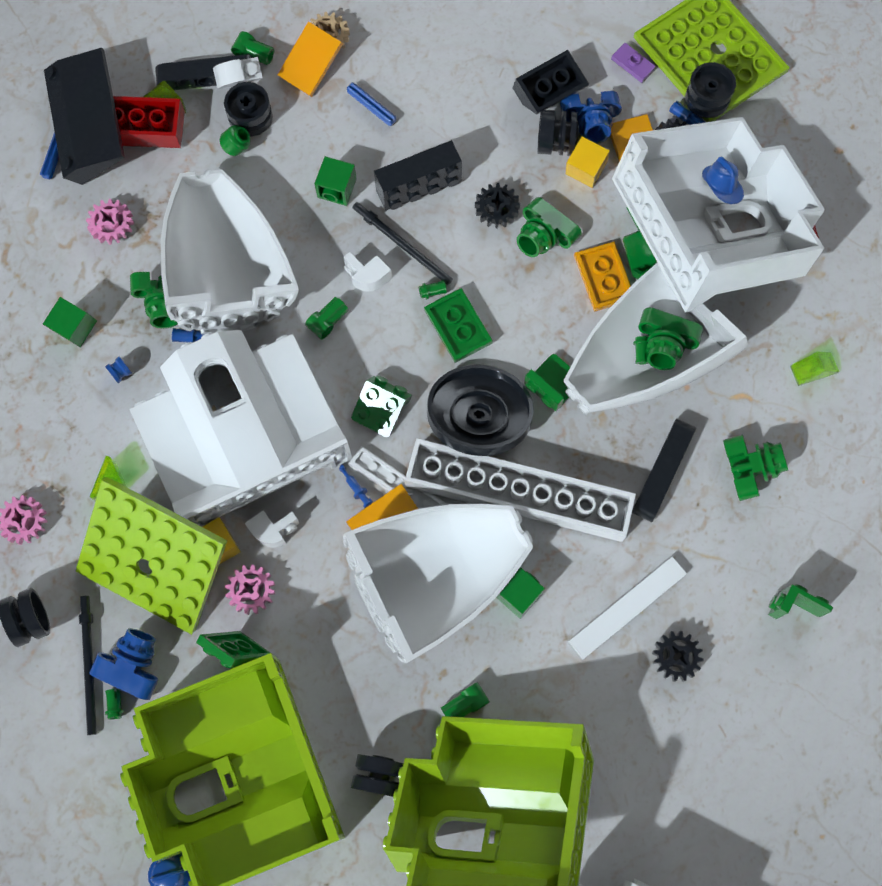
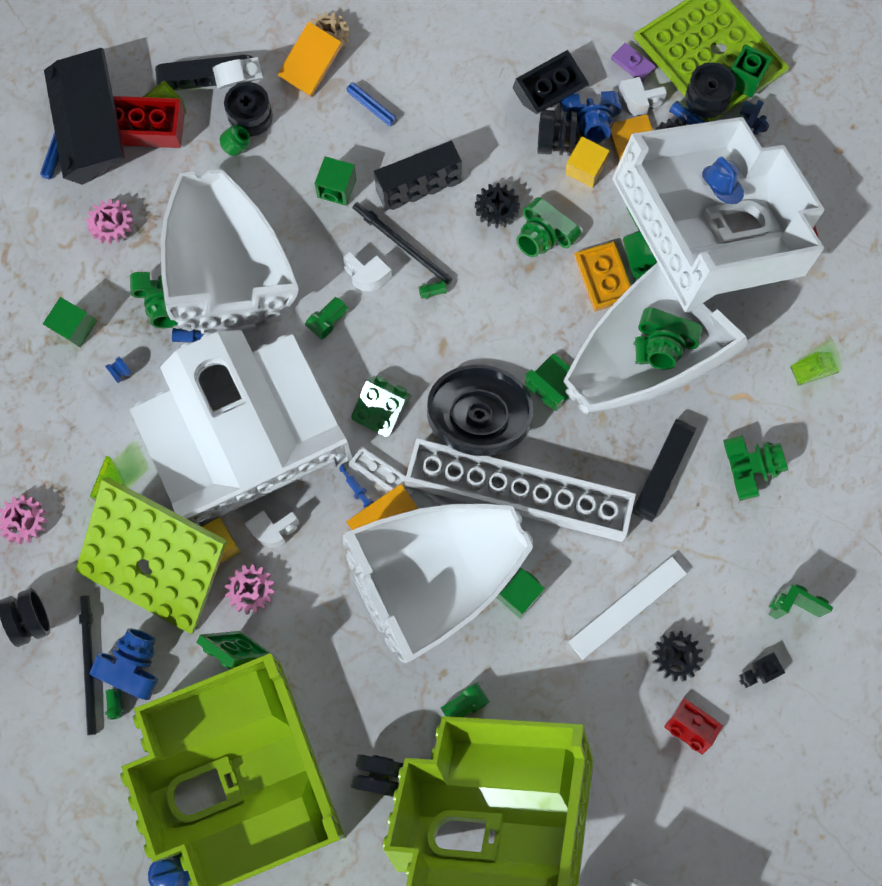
(247, 45): green piece -> none
(458, 325): green plate -> none
(636, 99): none -> white brick
(693, 726): none -> red bracket
(750, 70): none -> green head
(752, 111): none -> dark blue hips
(766, 668): none -> black plate

